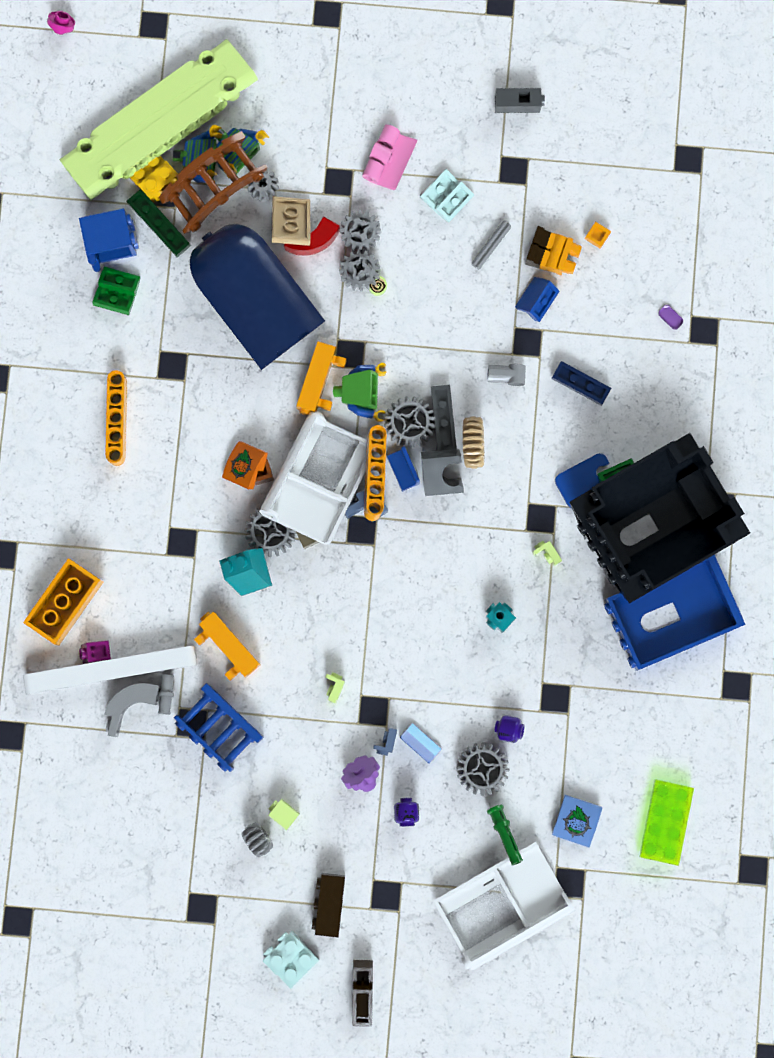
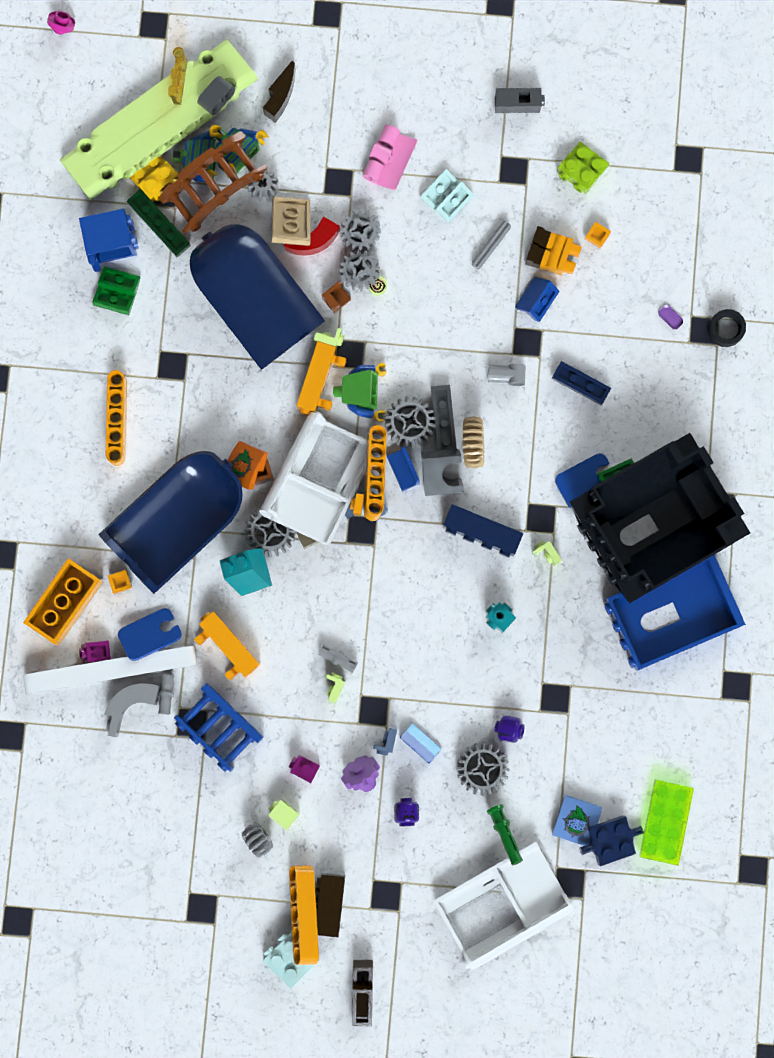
(120, 582): none -> light orange plate
(145, 635): none -> blue piece
(175, 517): none -> dark blue panel
(178, 74): none -> clear yellow plate
(216, 95): none -> dark grey beam
(280, 93): none -> dark brown slope
(303, 915): none -> light orange beam
(304, 768): none -> magenta bracket
(327, 338): none -> yellowish green bracket
(336, 297): none -> dark orange panel
(338, 658): none -> light grey pin
(357, 504): none -> light orange plate
(482, 530): none -> dark blue brick
(582, 168): none -> lime plate
(611, 840): none -> dark blue plate
(729, 313): none -> black tyre

